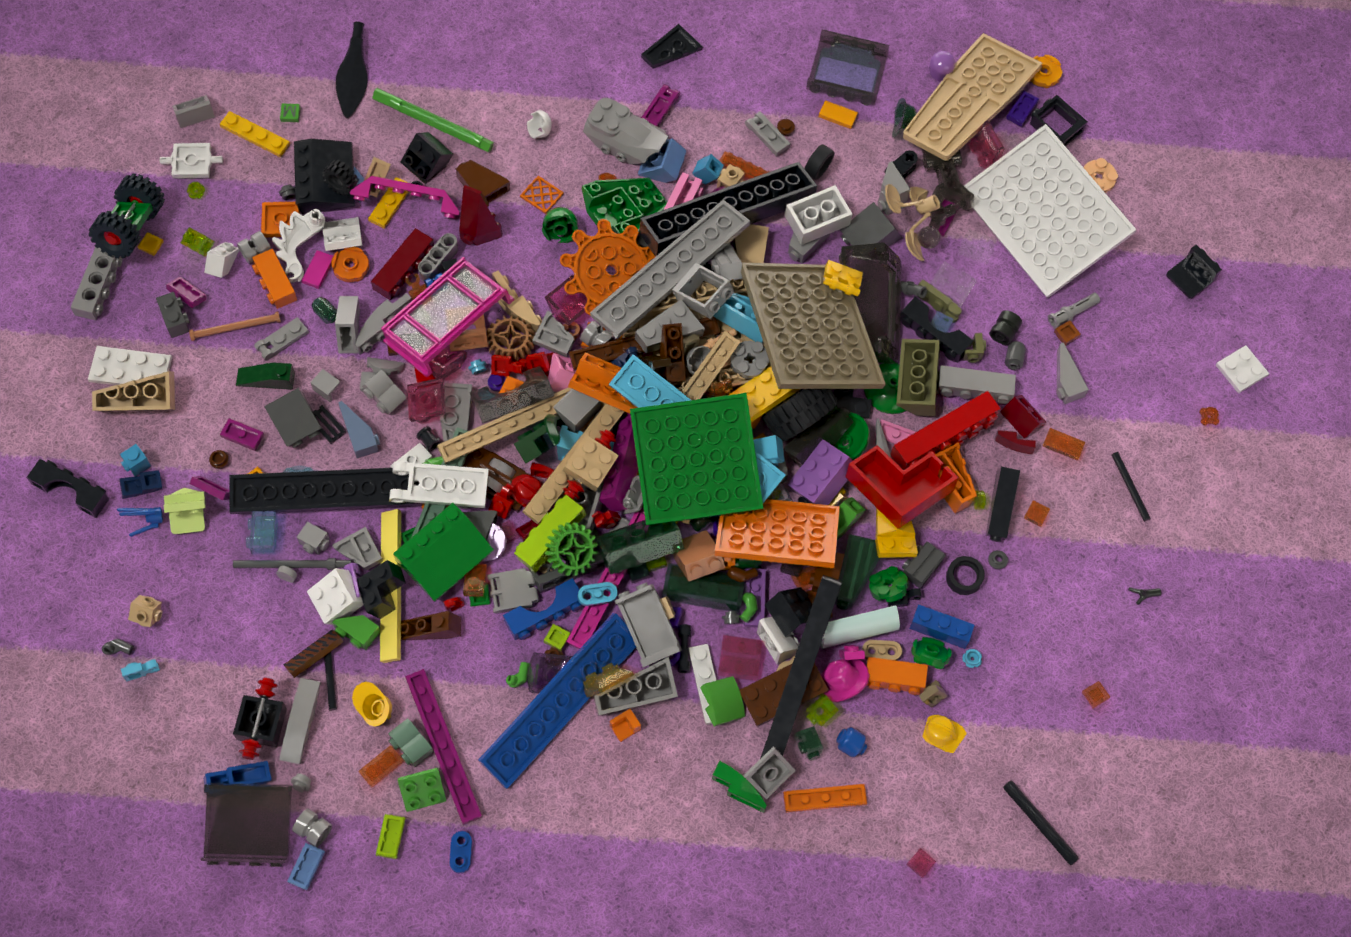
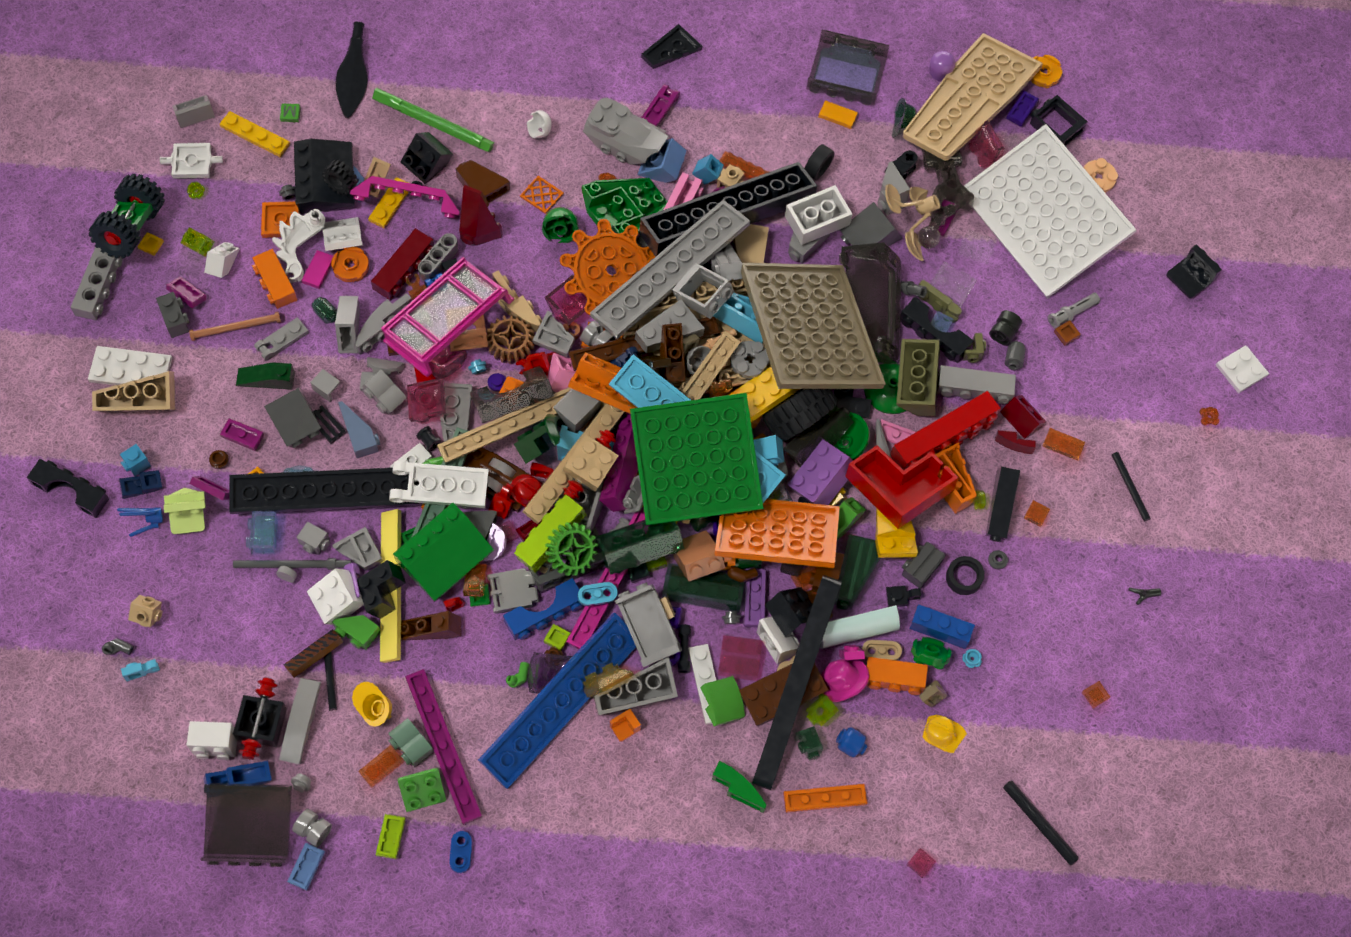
(211, 739): none -> white brick
(255, 245): light grey wheel -> none
(504, 366): red plate -> none
(606, 520): red plate -> none
(751, 606): bright green arm -> none
(768, 133): light grey plate -> none
(769, 772): light grey slope -> none
(785, 127): reddish brown plate -> none
(842, 278): yellow plate -> none
(879, 584): green plate -> none
(1069, 380): light grey slope -> none

